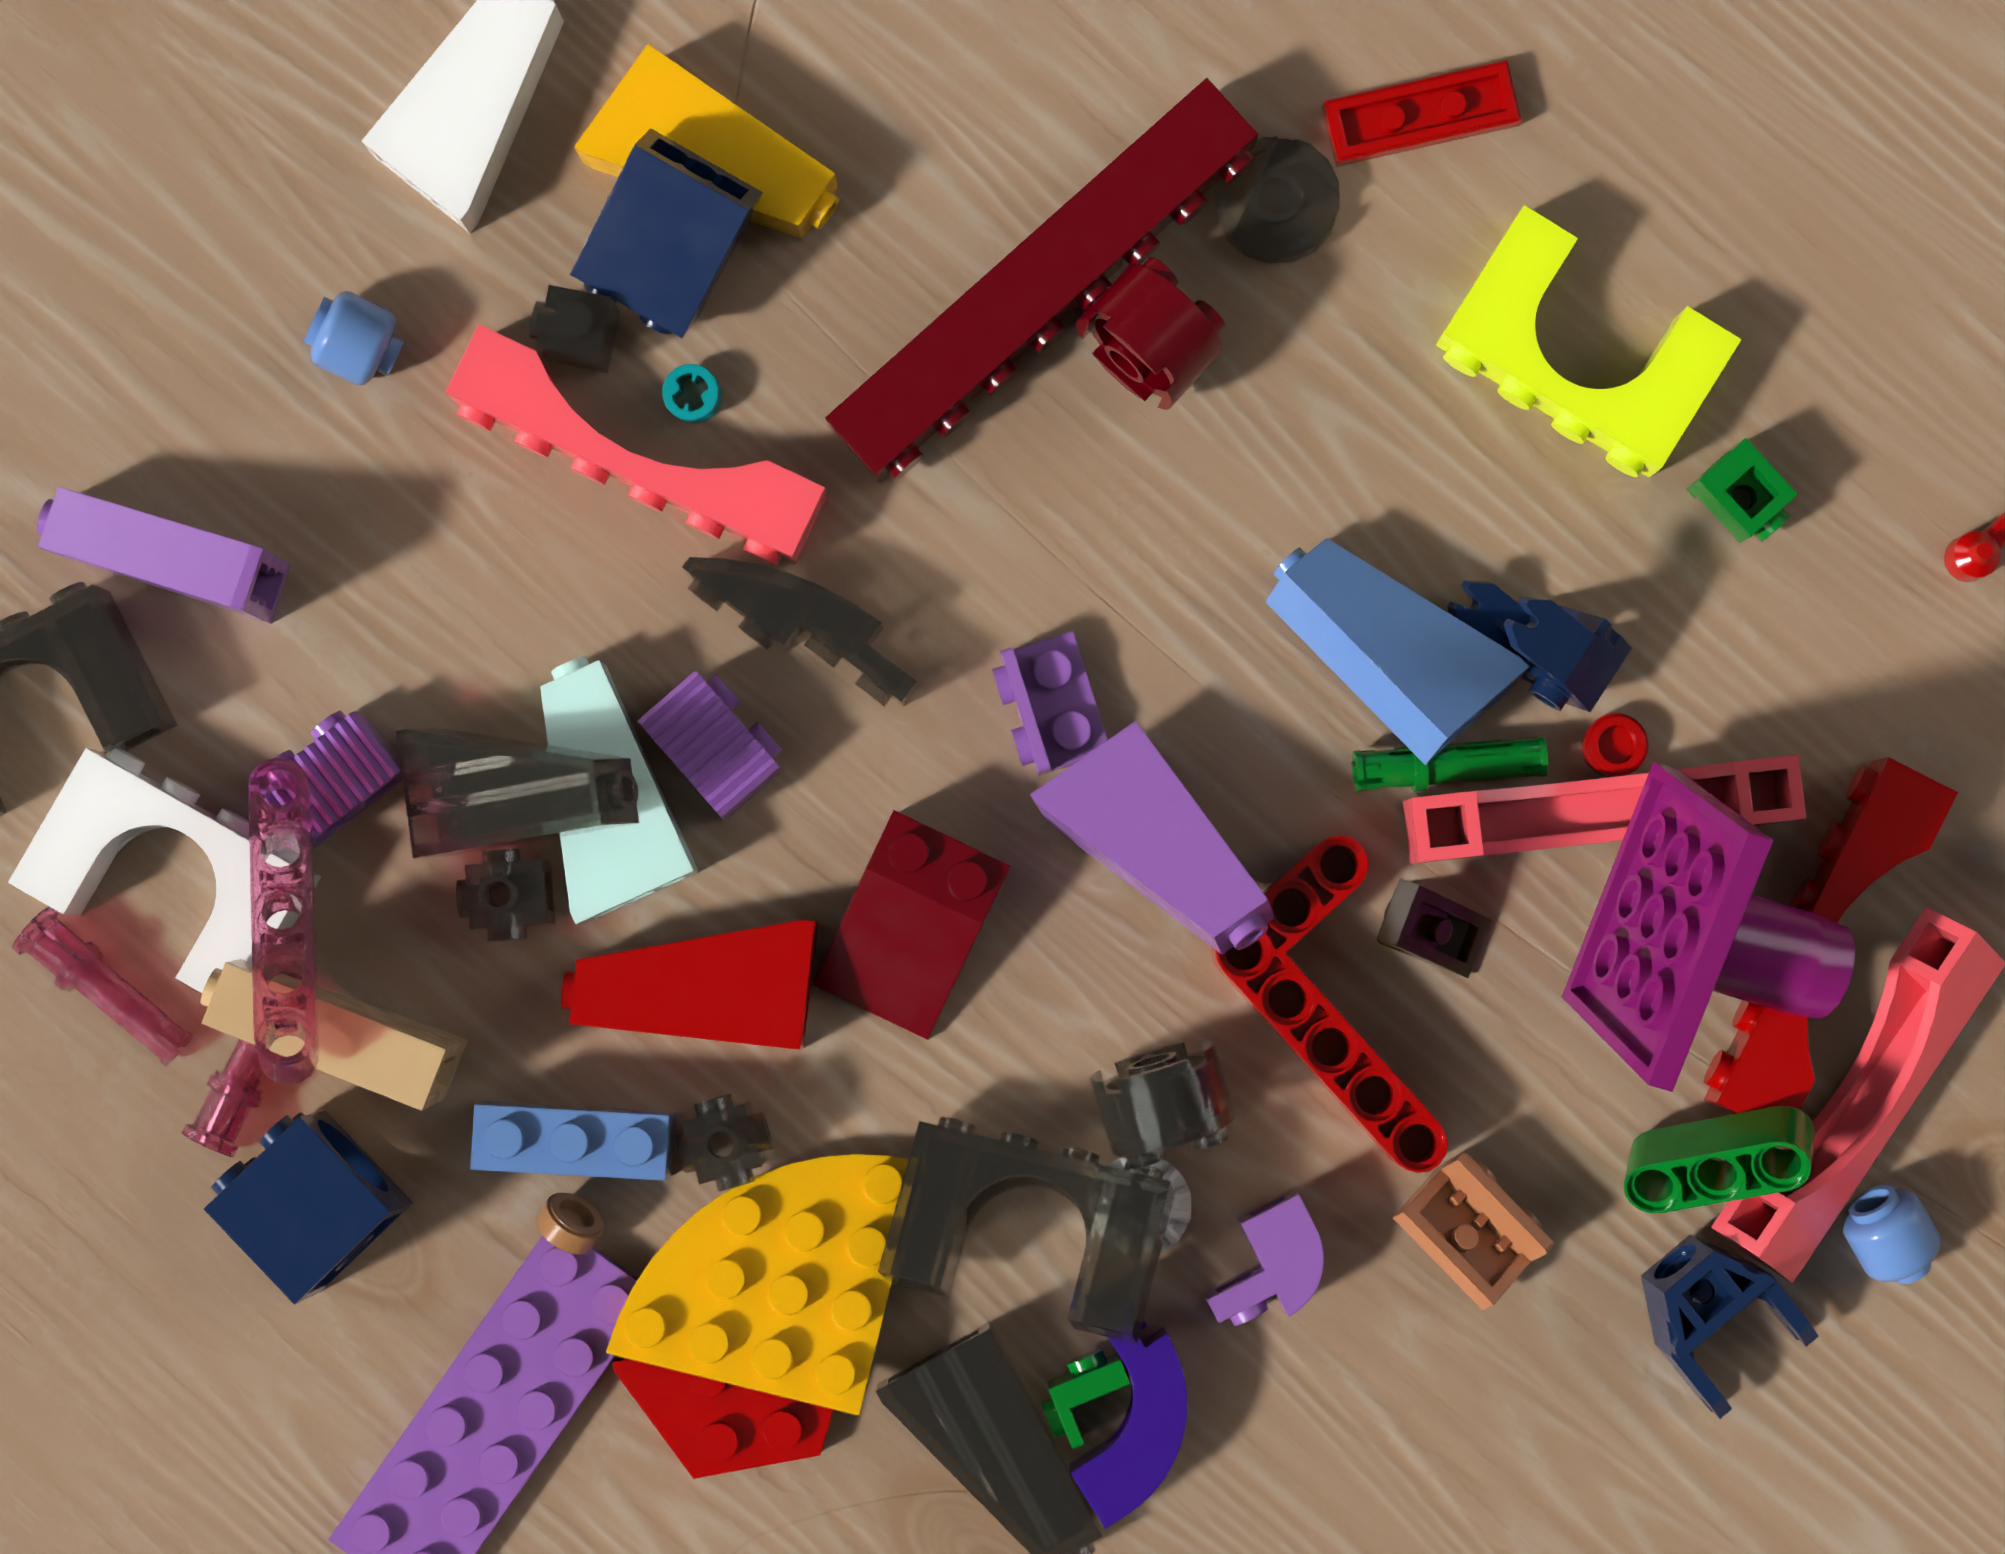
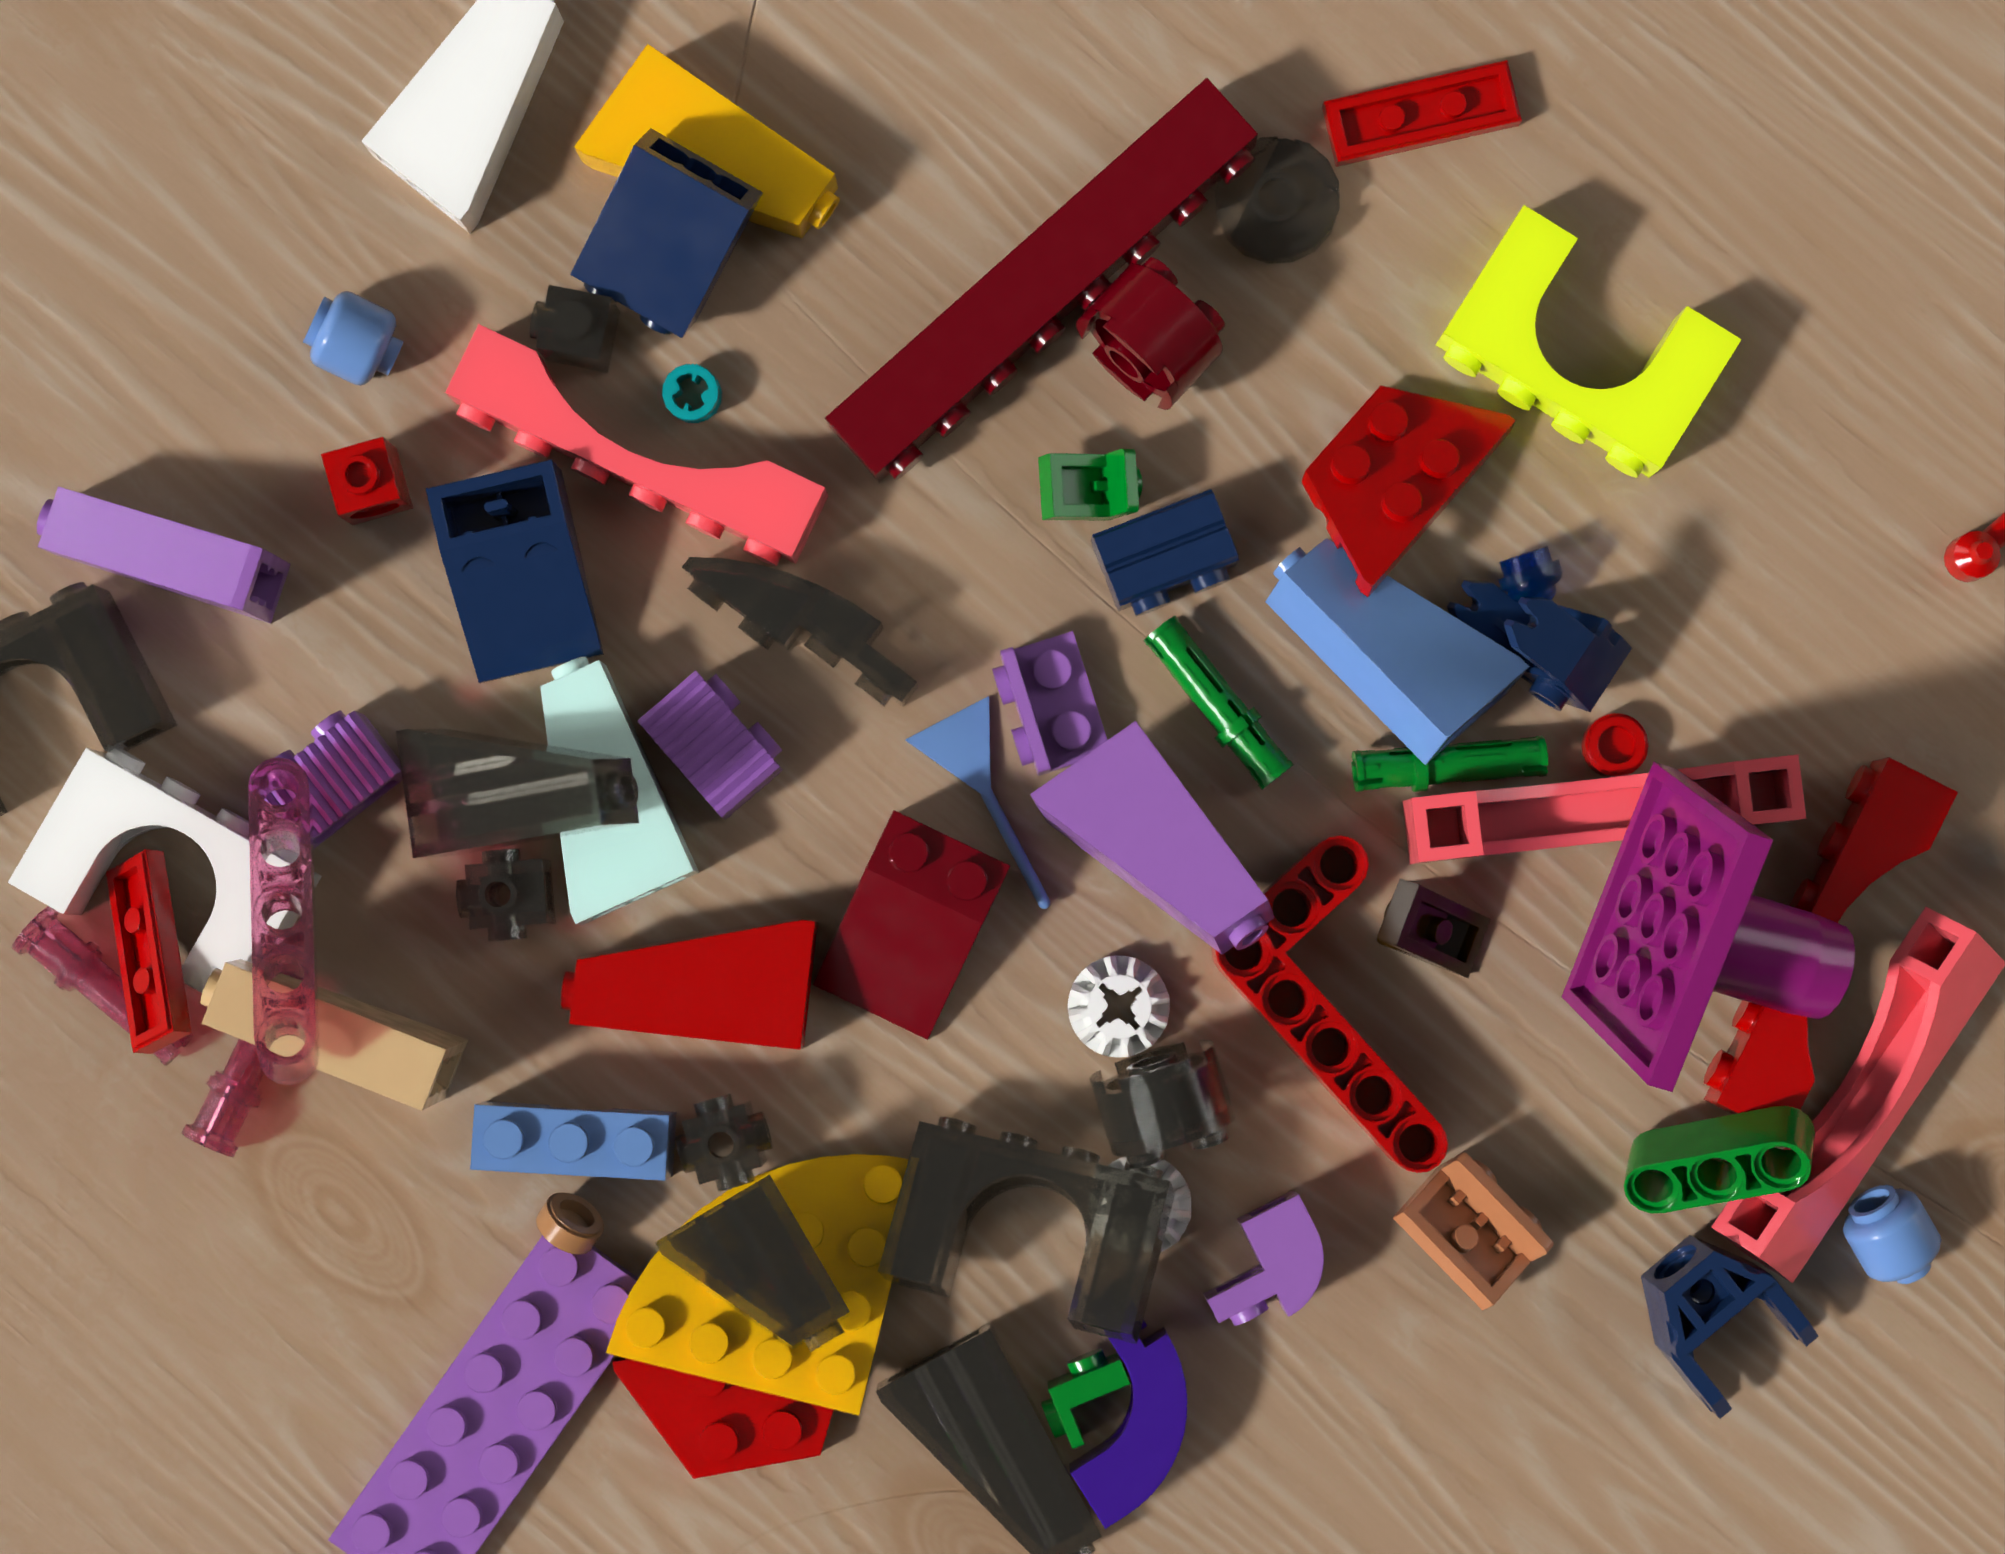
(148, 952): none -> red tile
(306, 1203): dark blue brick -> none
(367, 481): none -> red brick
(515, 570): none -> dark blue slope
(761, 1266): none -> clear smoke slope
(963, 749): none -> medium blue piece
(1088, 1004): none -> white gear
(1089, 485): none -> green bracket
(1165, 552): none -> dark blue brick
(1218, 702): none -> green pin
(1397, 473): none -> red wing
(1531, 575): none -> clear blue plate
(1745, 469): green brick -> none

